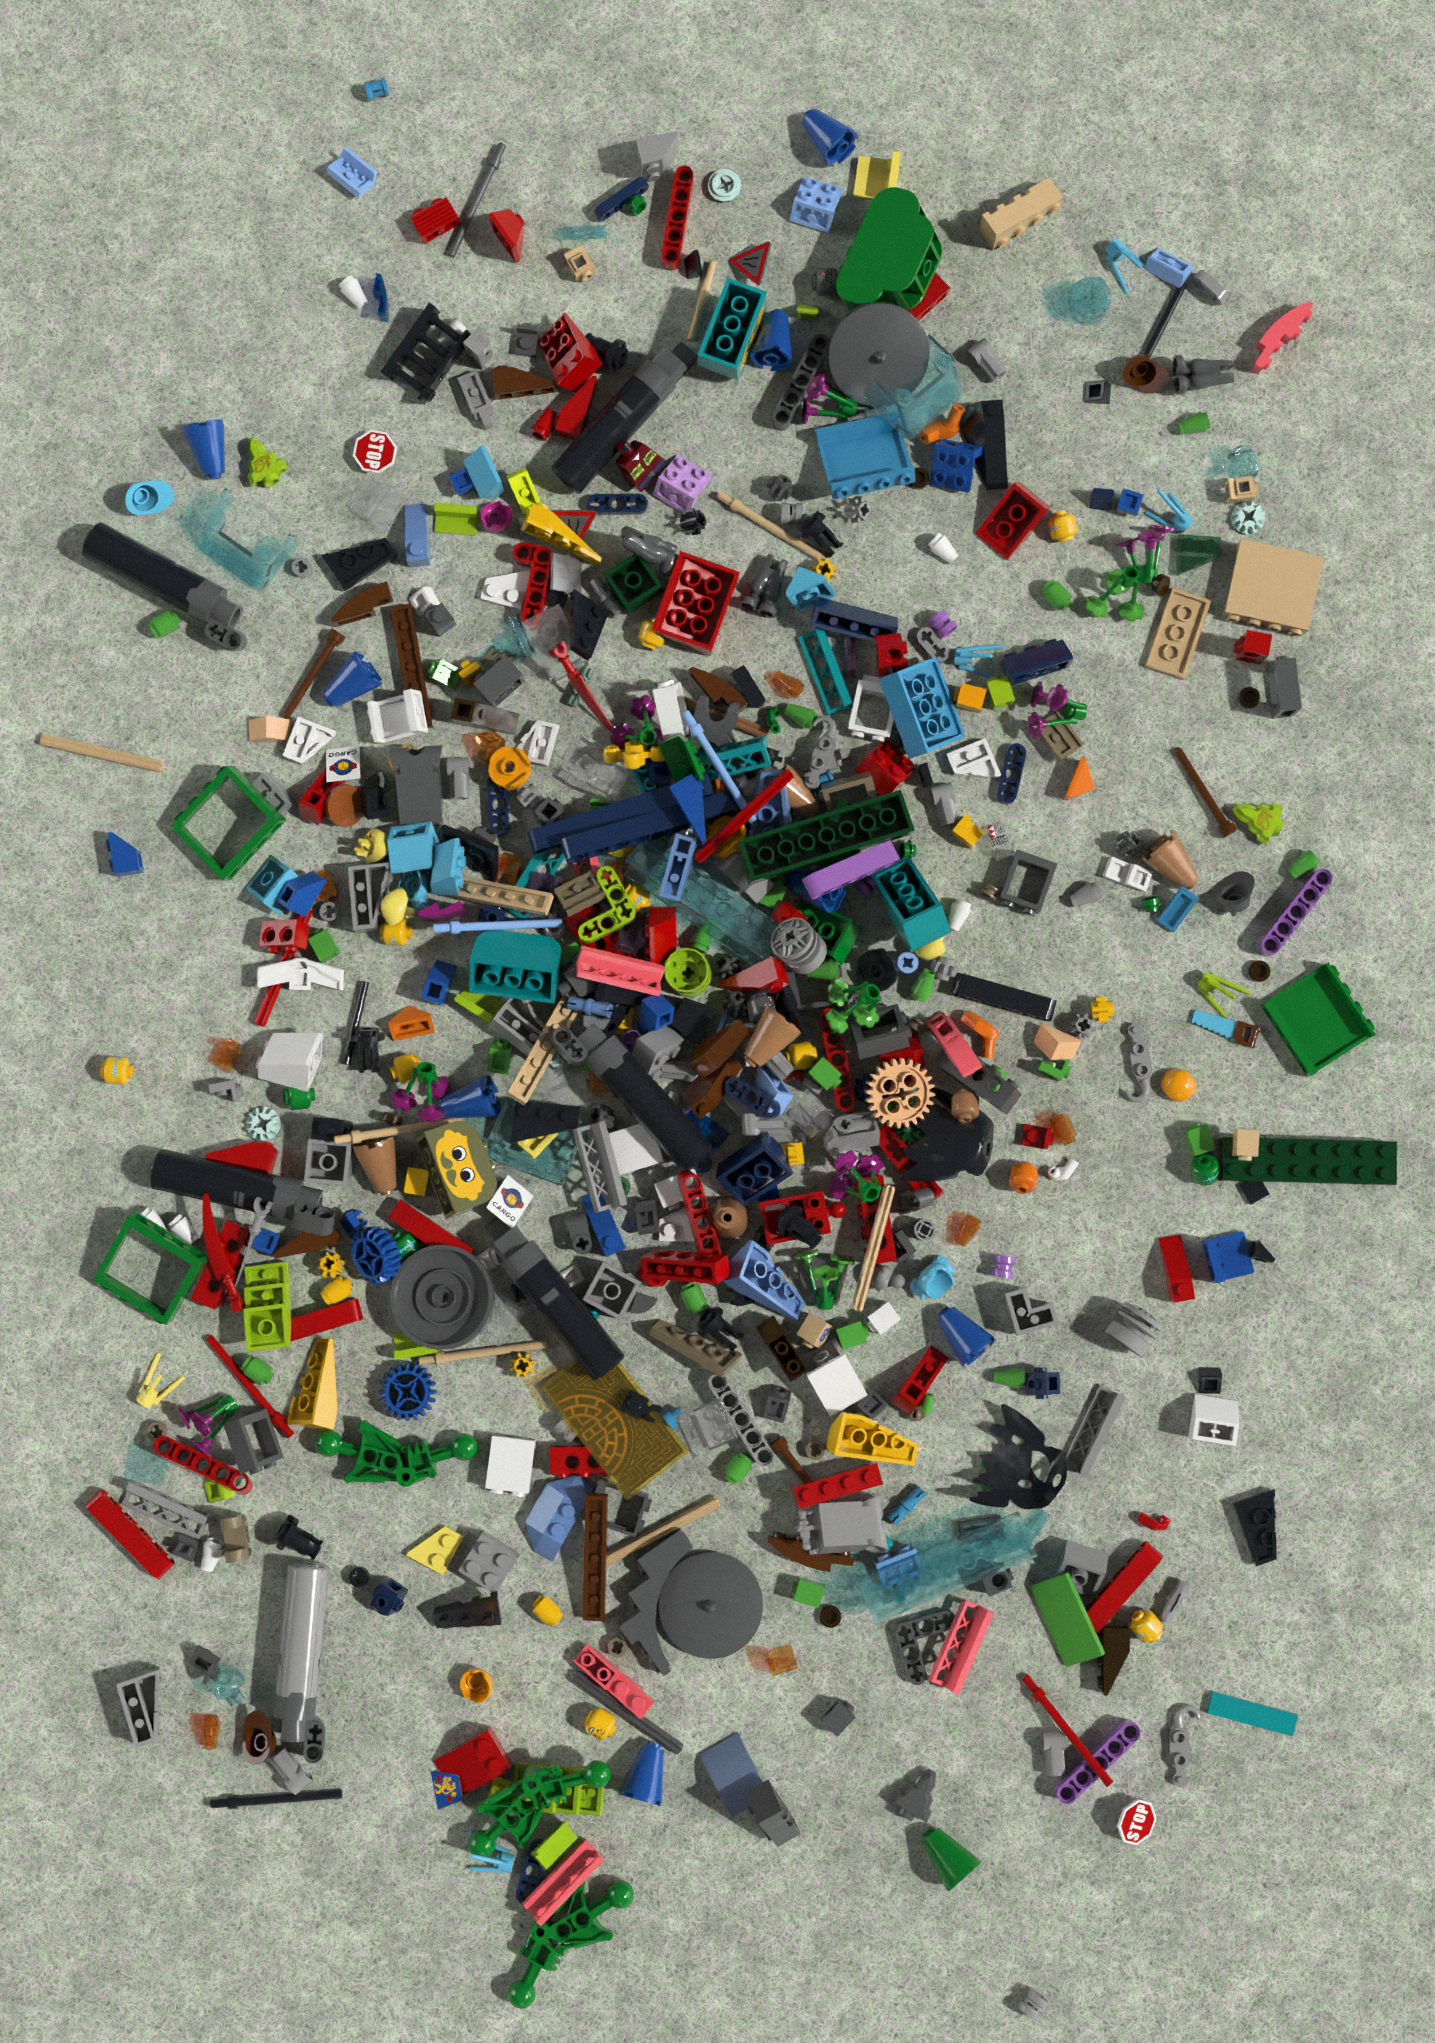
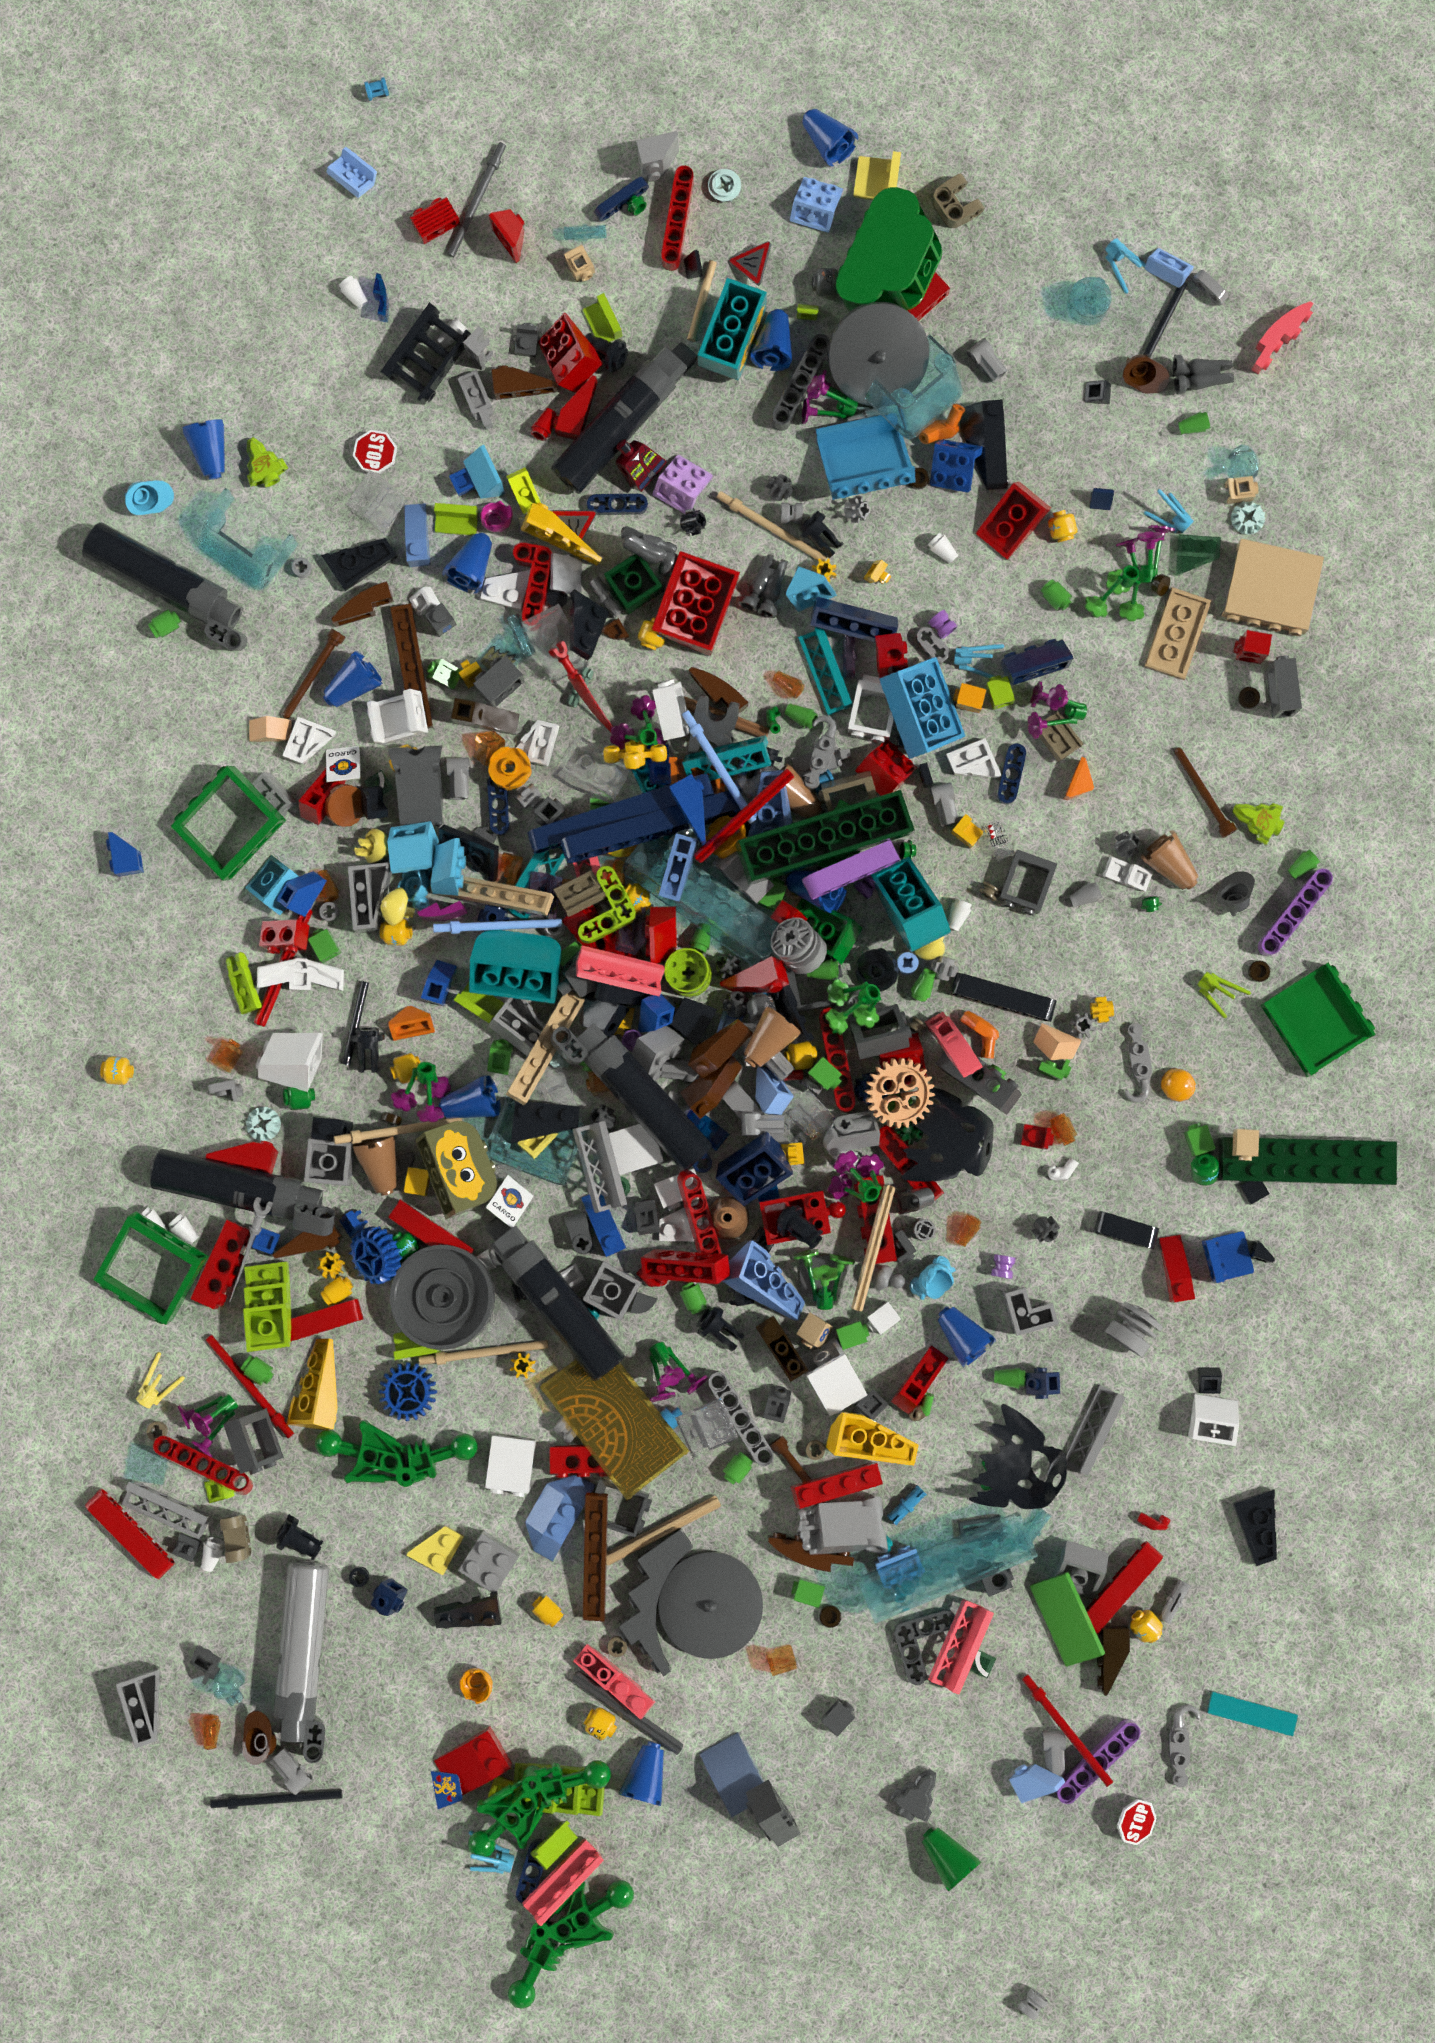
(102, 753): tan axle -> none
(218, 1257): red sword -> none
(243, 983): none -> lime hinge
(470, 564): none -> blue cone
(590, 1006): medium blue pin -> none
(602, 319): none -> lime panel
(615, 630): none -> reddish brown tile
(636, 1405): black plate -> none
(661, 1354): none -> plant
(680, 757): green bracket -> none
(695, 1348): dark tan wing -> none
(748, 687): black slope -> none
(762, 1097): dark blue beam -> none
(877, 572): none -> yellow tile
(952, 204): none -> dark tan piece
(965, 1105): medium nougat head -> none
(983, 1664): none -> clear green tile
(1020, 214): tan wedge -> none
(1023, 1177): orange head -> none
(1034, 1782): none -> light blue slope
(1045, 1229): none -> dark grey gear
(1126, 1230): none -> black beam
(1129, 502): blue tile -> none
(1177, 909): dark azure tile -> none
(1227, 1027): medium azure piece -> none

